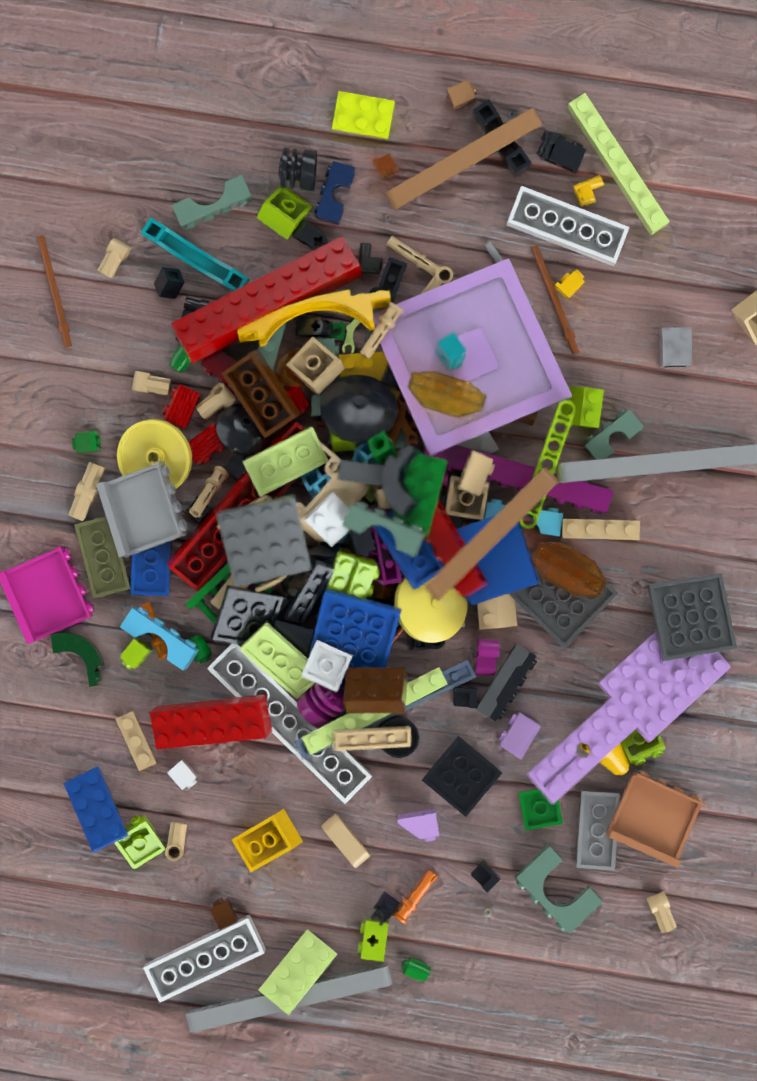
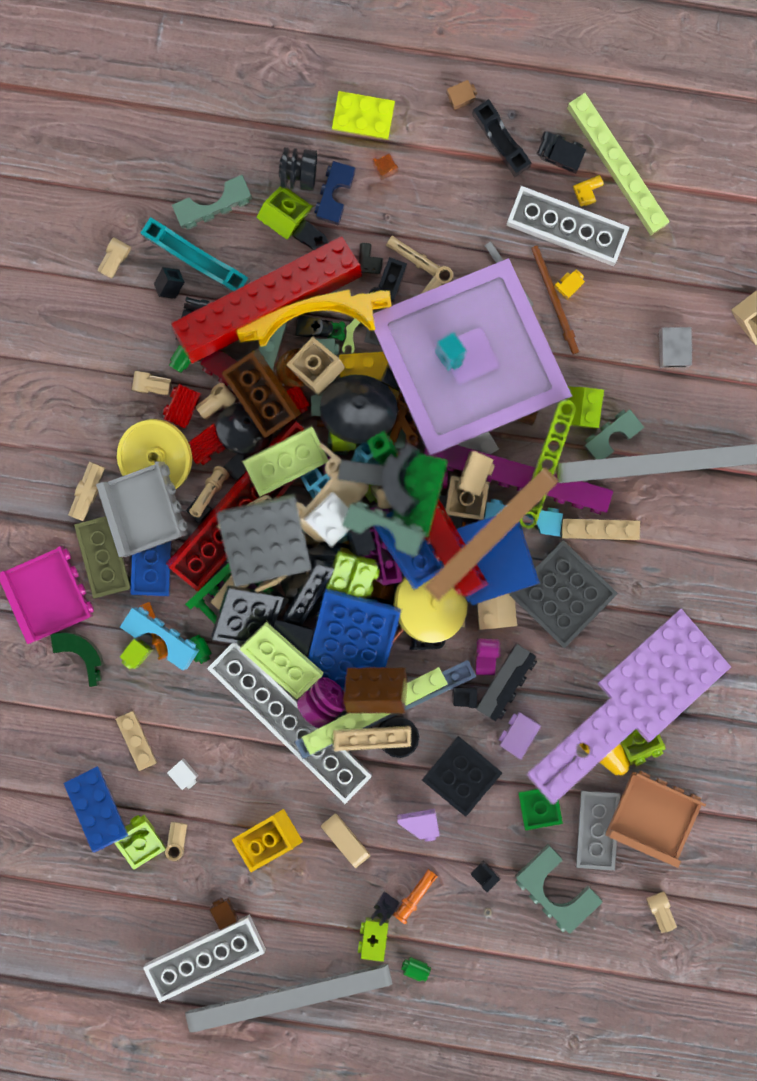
(63, 327): dark orange bar -> none
(87, 442): green slope -> none
(211, 722): red brick -> none
(297, 972): yellowish green plate -> none
(326, 666): white plate -> none
(386, 322): tan pin -> none
(446, 394): clear yellow wedge -> none
(463, 158): medium nougat beam -> none
(569, 569): clear orange wedge -> none
(692, 617): dark grey plate -> none

